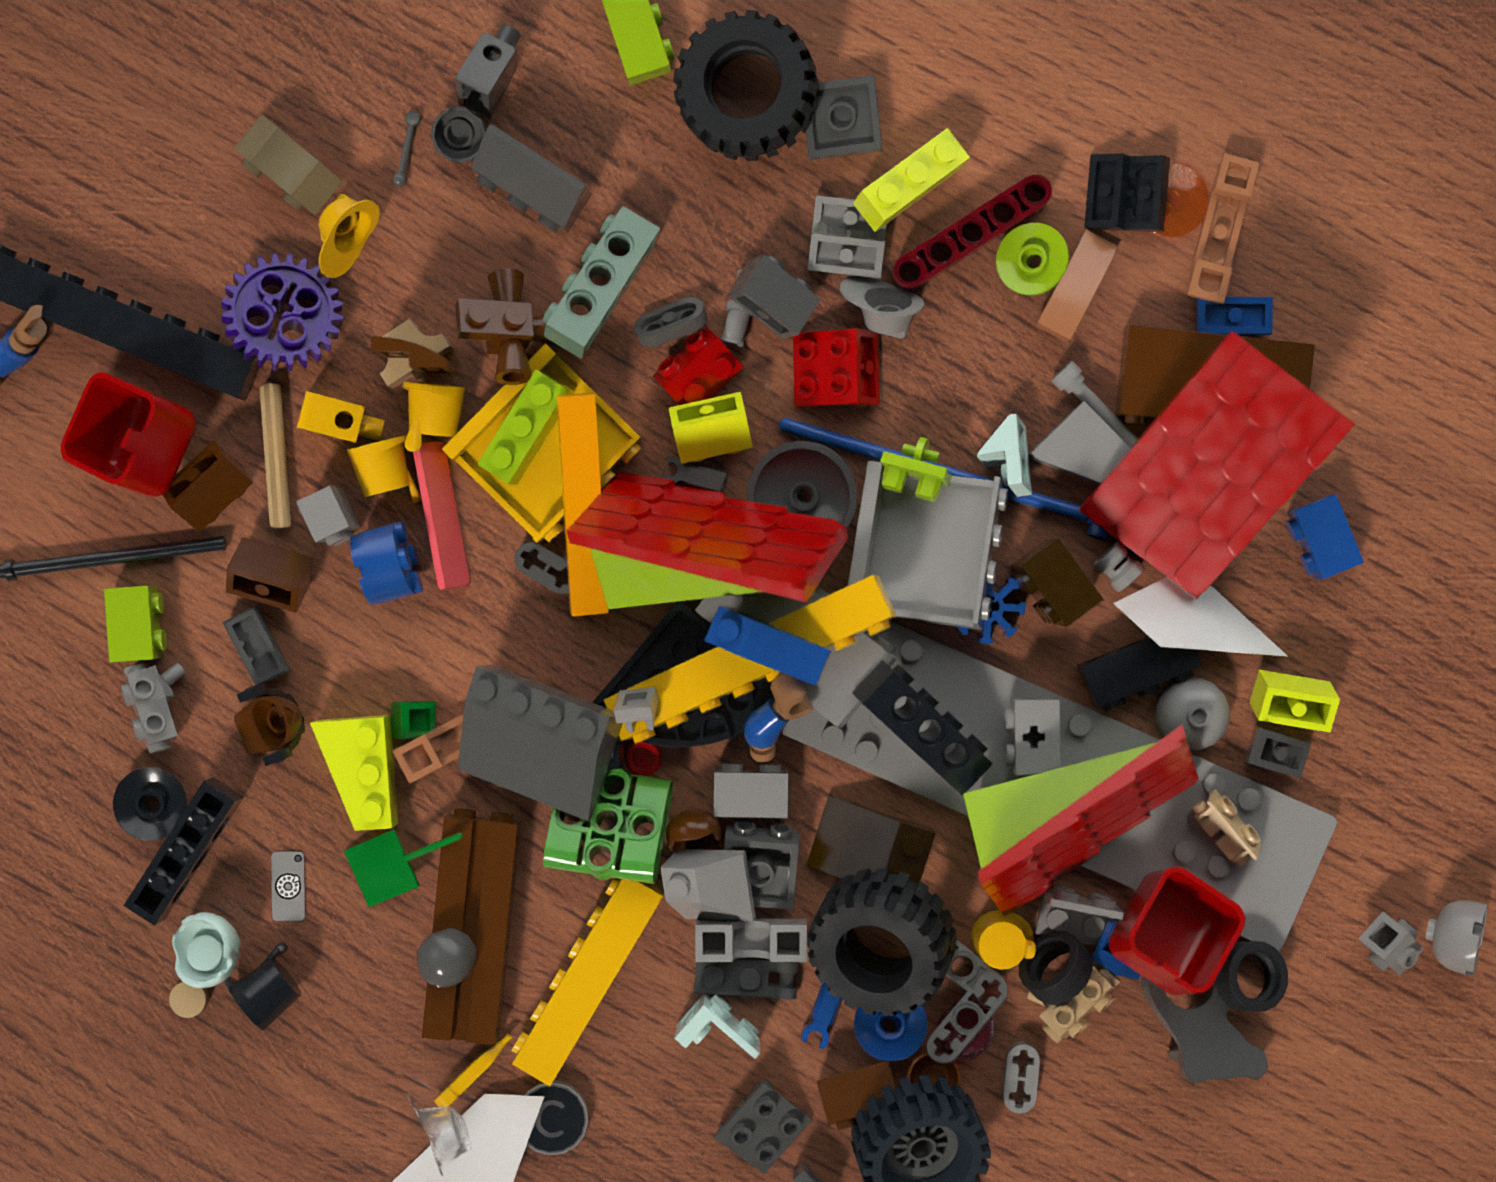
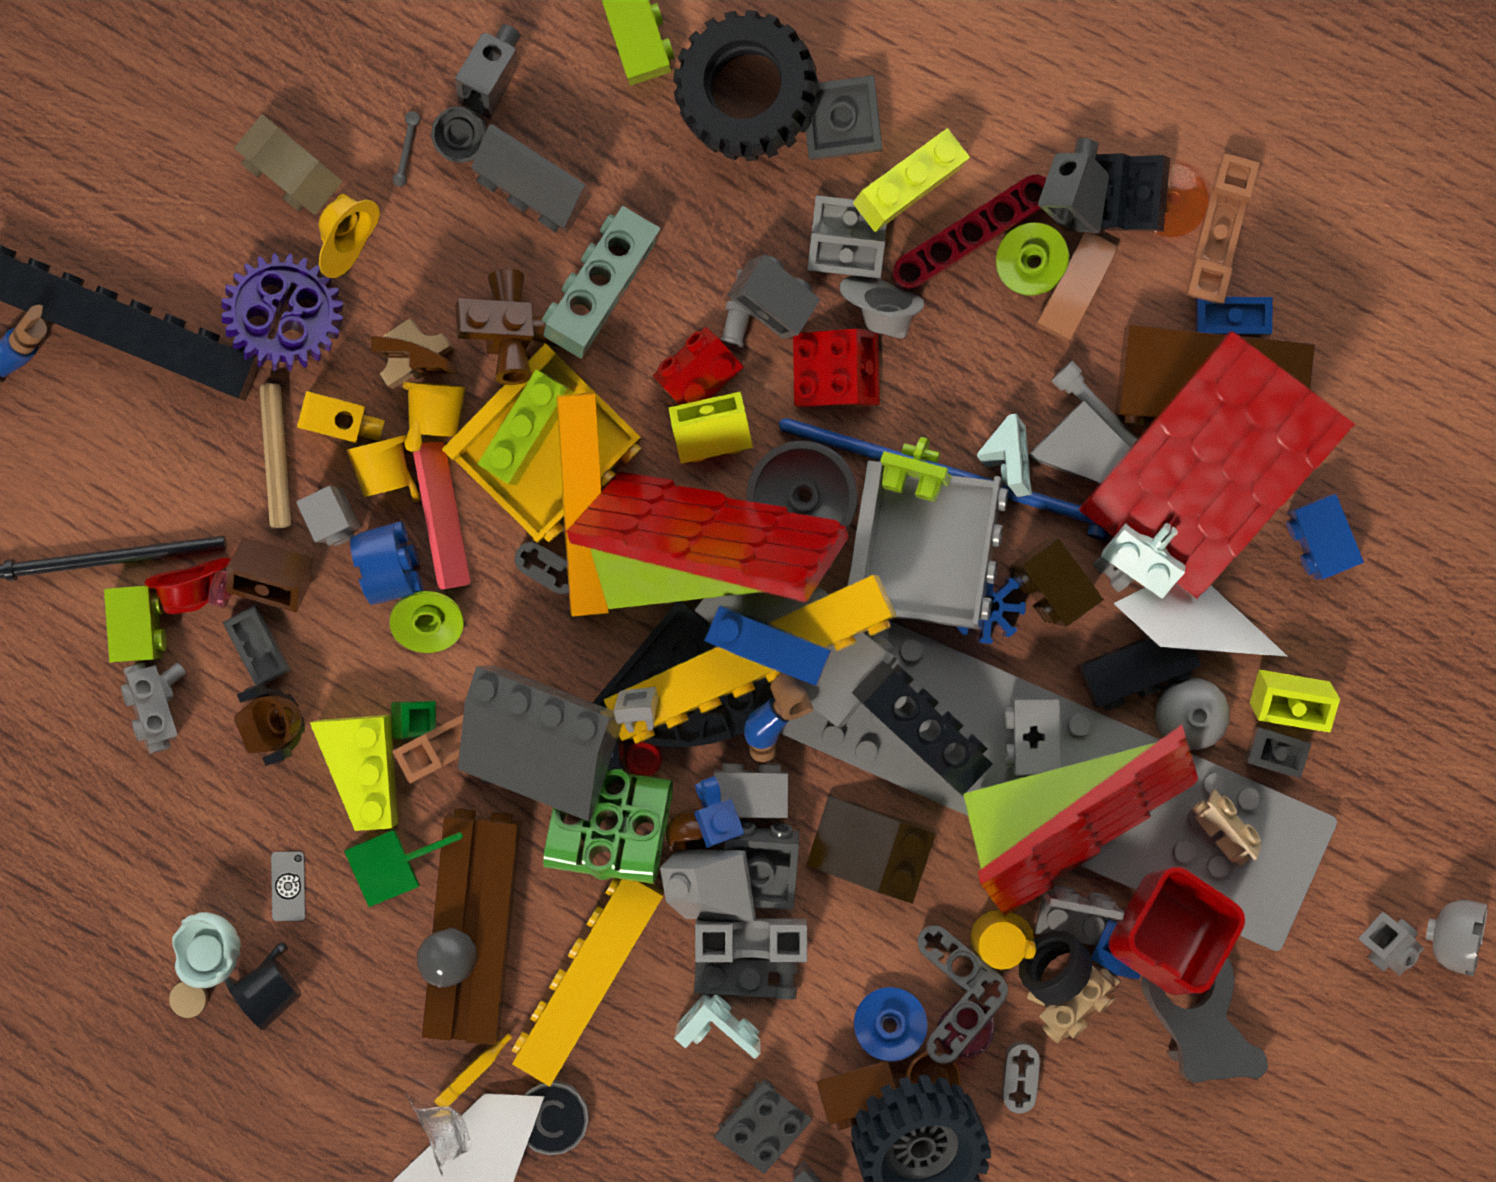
(128, 435): red piece -> none
(132, 806): black dish -> none
(183, 851): black brick -> none
(186, 588): none -> red piece
(207, 486): reddish brown brick -> none
(217, 592): none -> clear pink tile
(422, 632): none -> lime dish
(670, 322): dark grey plate -> none
(698, 476): dark grey bar -> none
(717, 819): none -> blue plate
(823, 1014): blue bar -> none
(869, 978): black tyre -> none
(1076, 189): none -> dark grey torso
(1146, 558): none -> light aqua plate
(1275, 977): black tyre -> none

